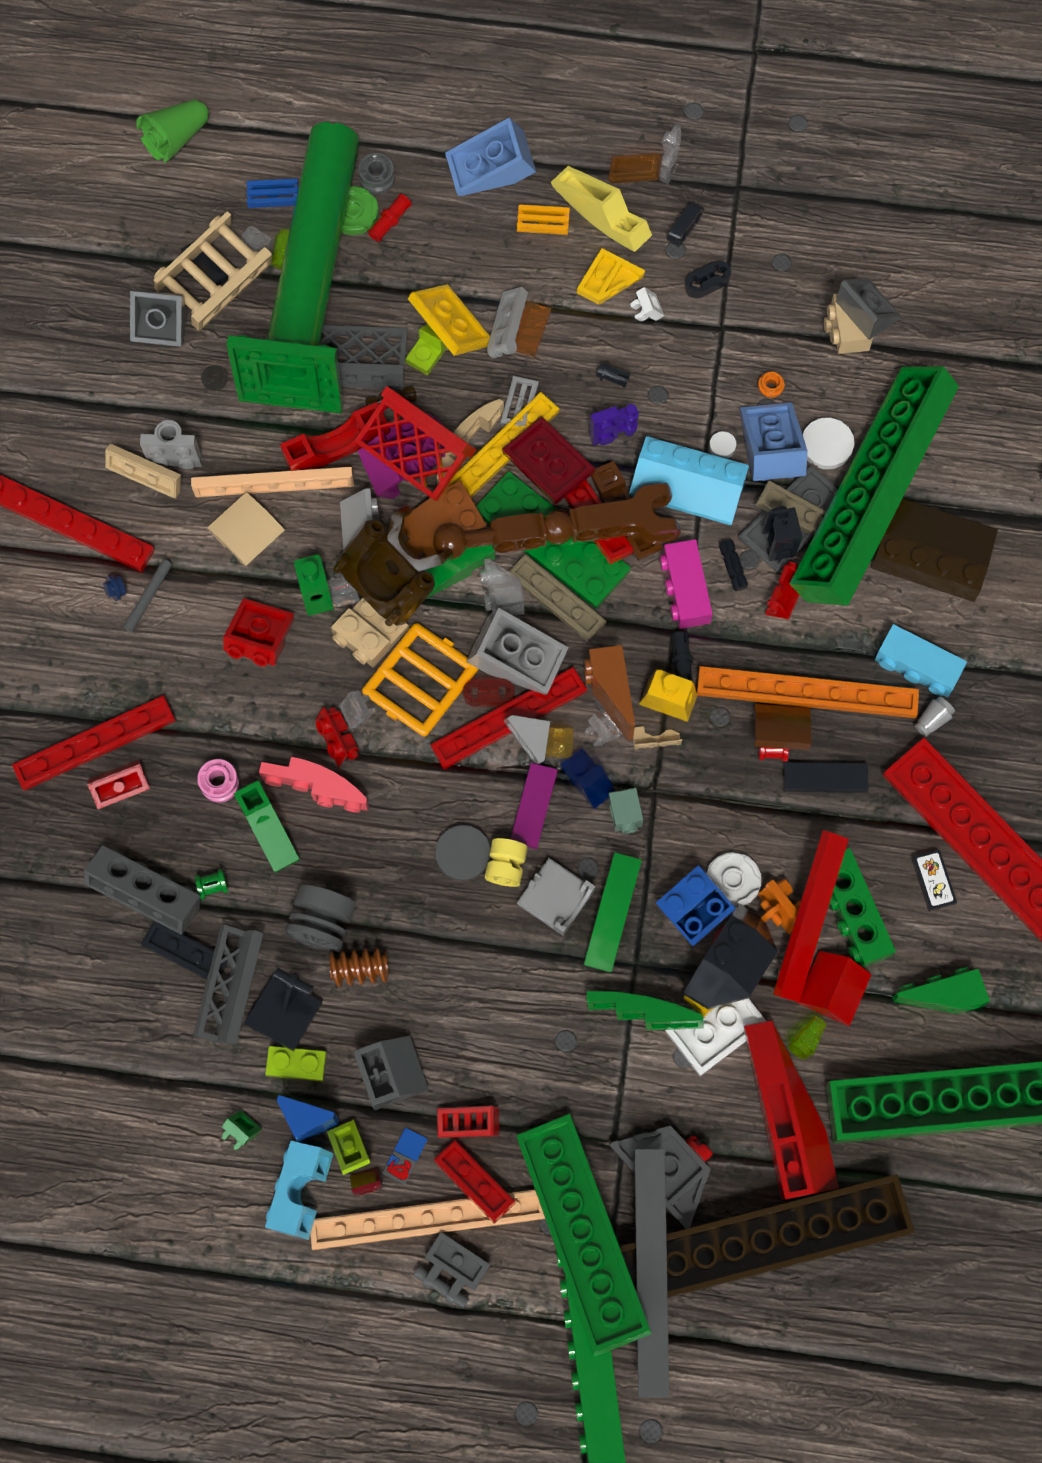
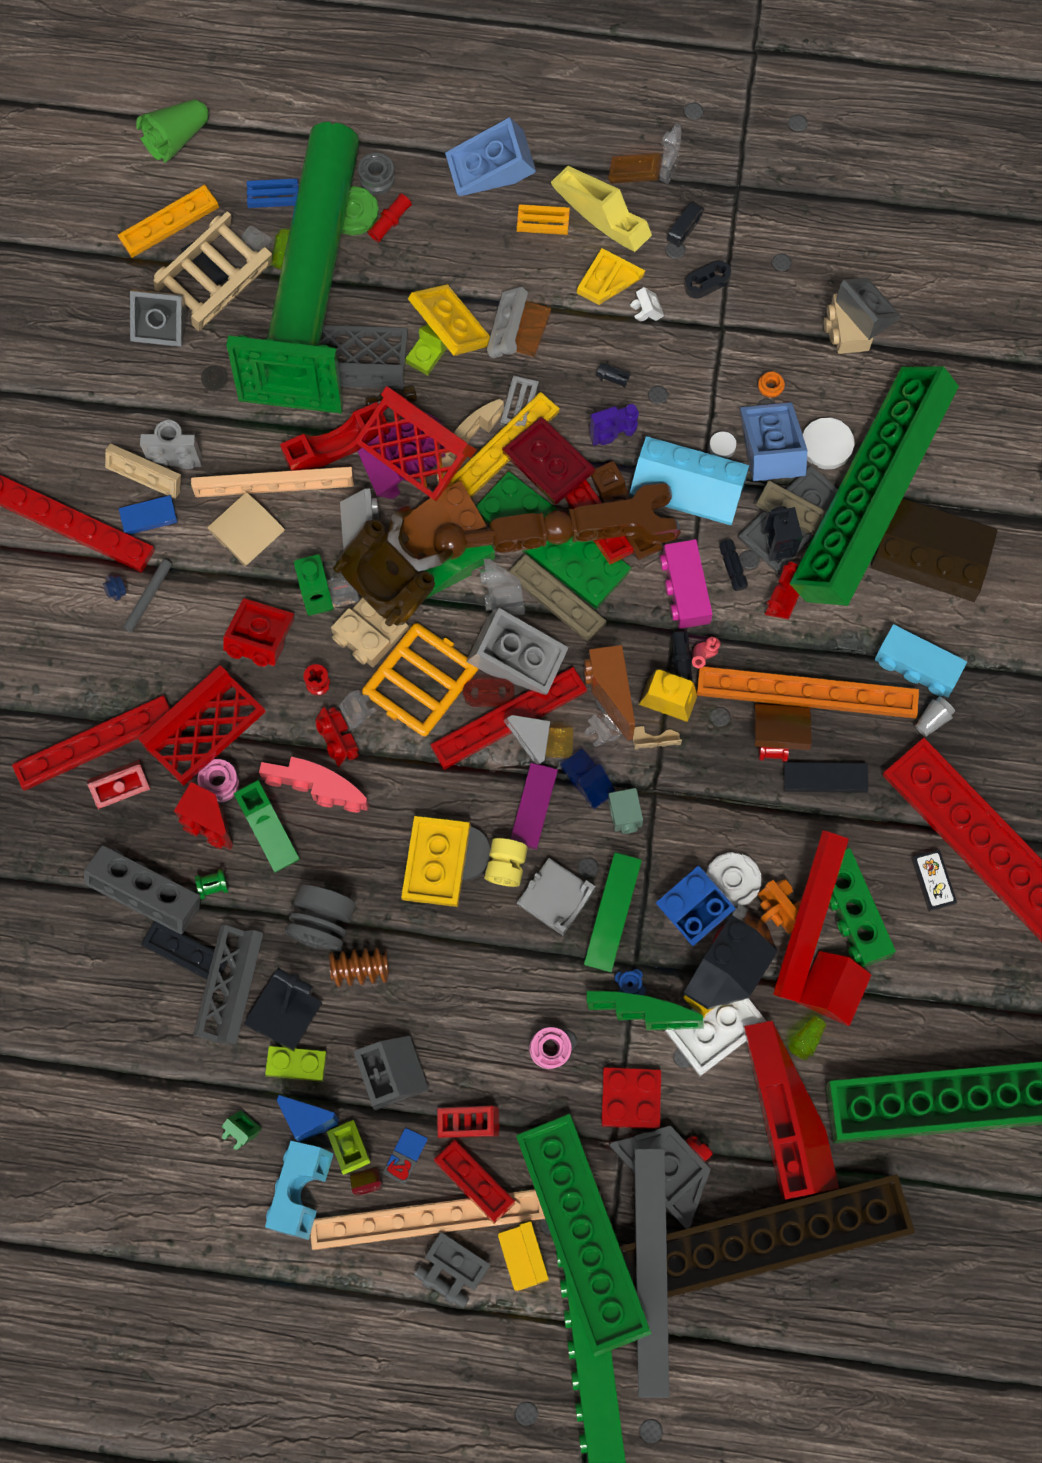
(148, 515): none -> blue tile
(168, 221): none -> light orange tile
(189, 713): none -> red fence
(203, 814): none -> red slope
(320, 673): none -> red bush
(436, 861): none -> yellow plate
(523, 1257): none -> yellow panel
(563, 1048): none -> bright pink wheel
(631, 976): none -> blue plate
(631, 1098): none -> red plate
(705, 651): none -> coral arm
(952, 995): green slope -> none

